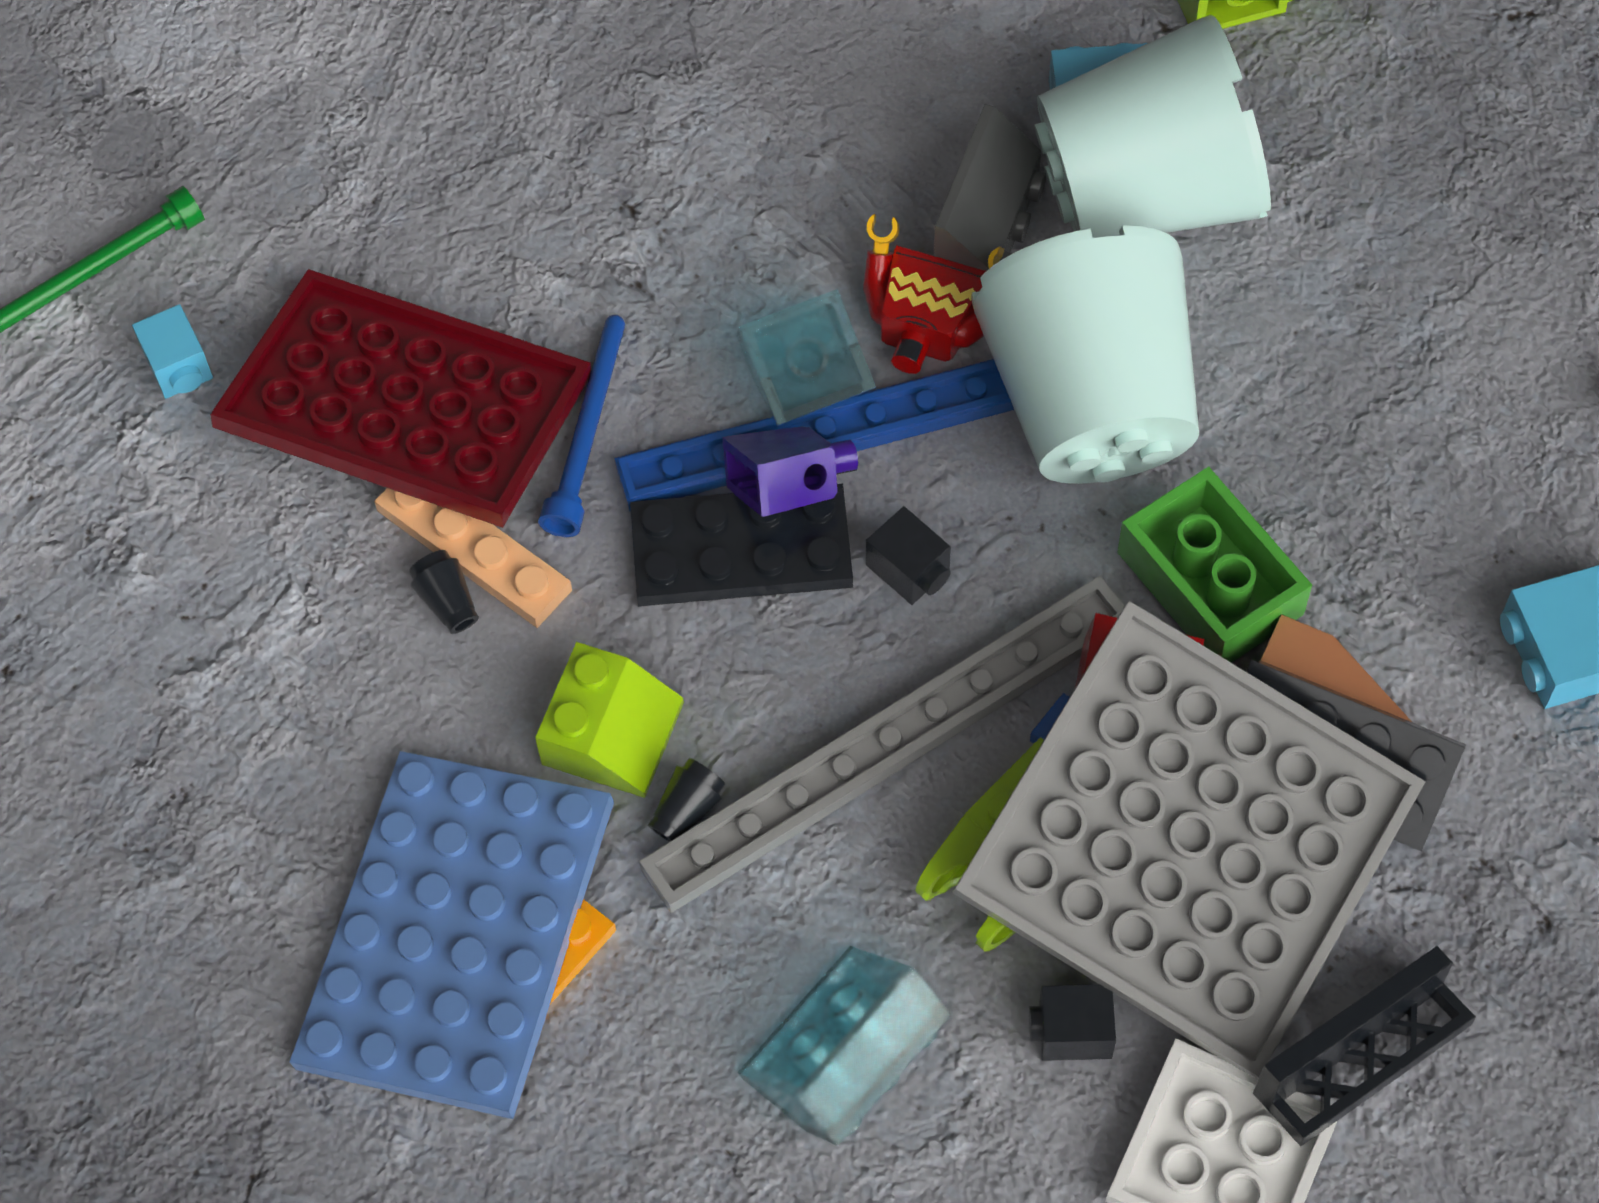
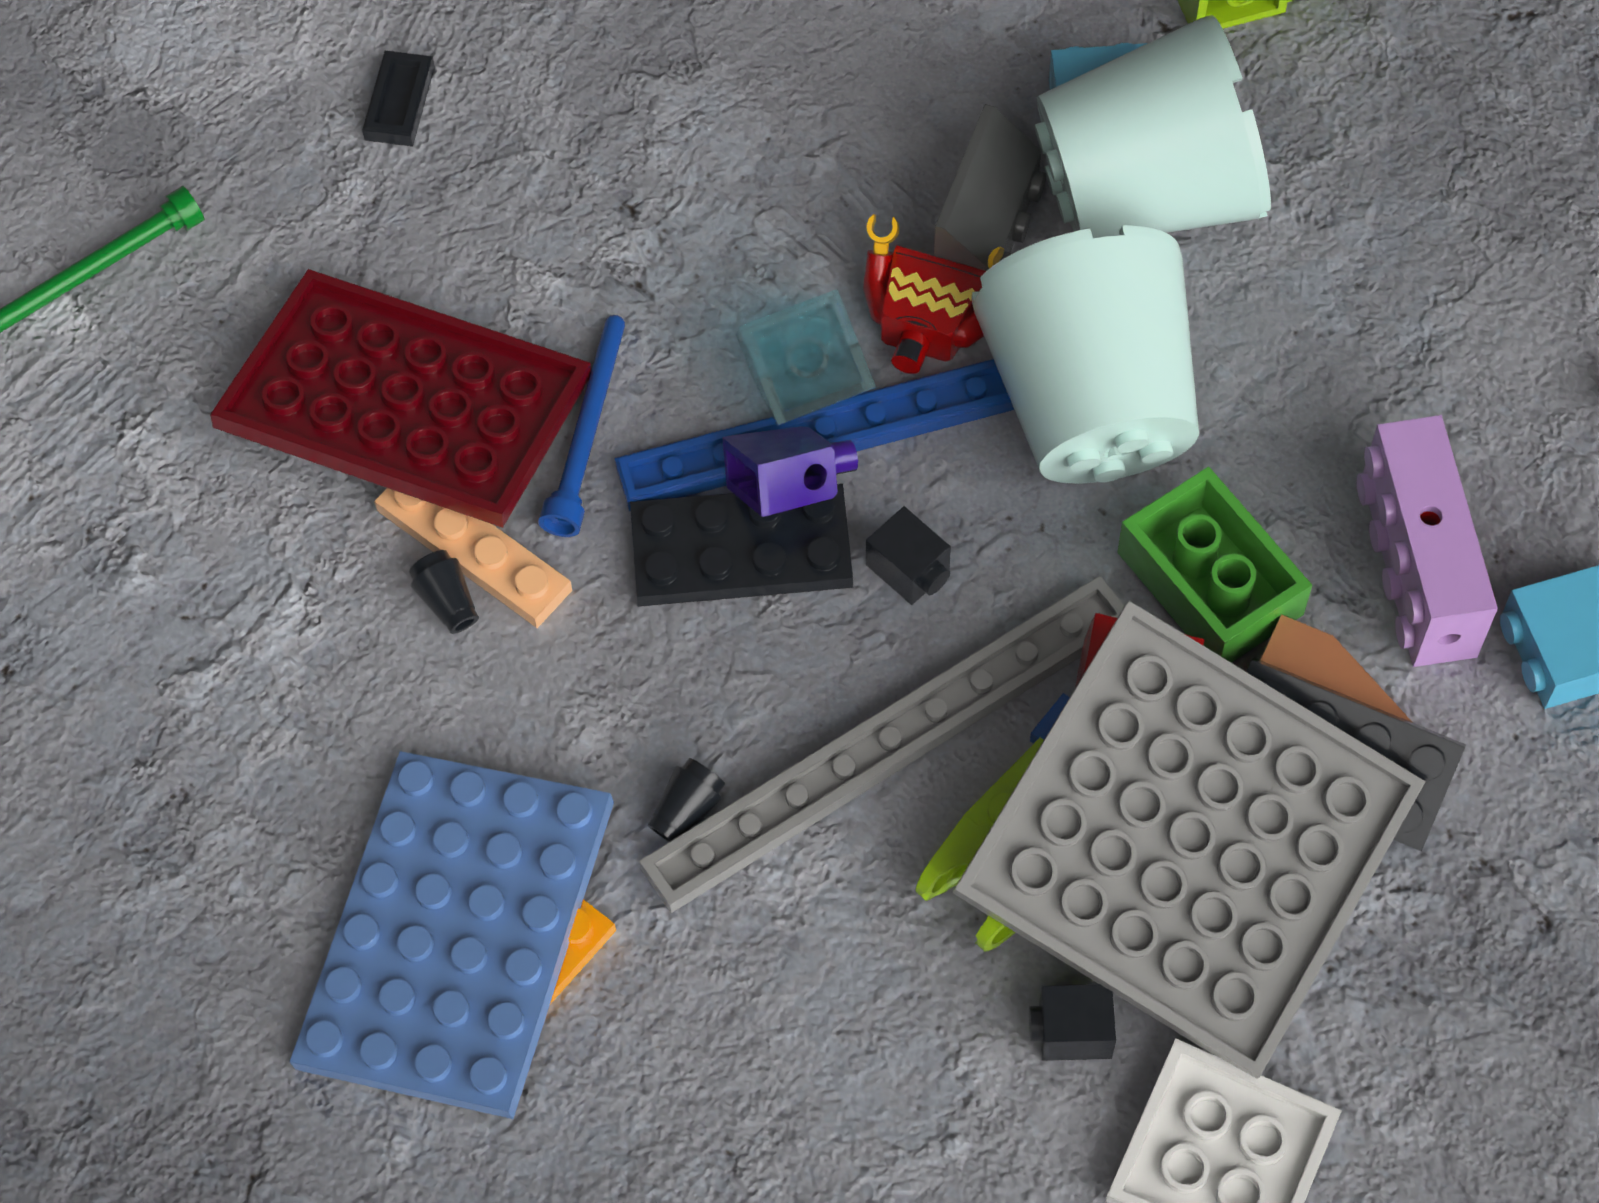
(173, 351): medium azure brick -> none
(398, 98): none -> black tile
(608, 721): lime slope -> none
(846, 1043): clear light blue slope -> none
(1349, 1030): black fence -> none
(1426, 542): none -> lavender brick

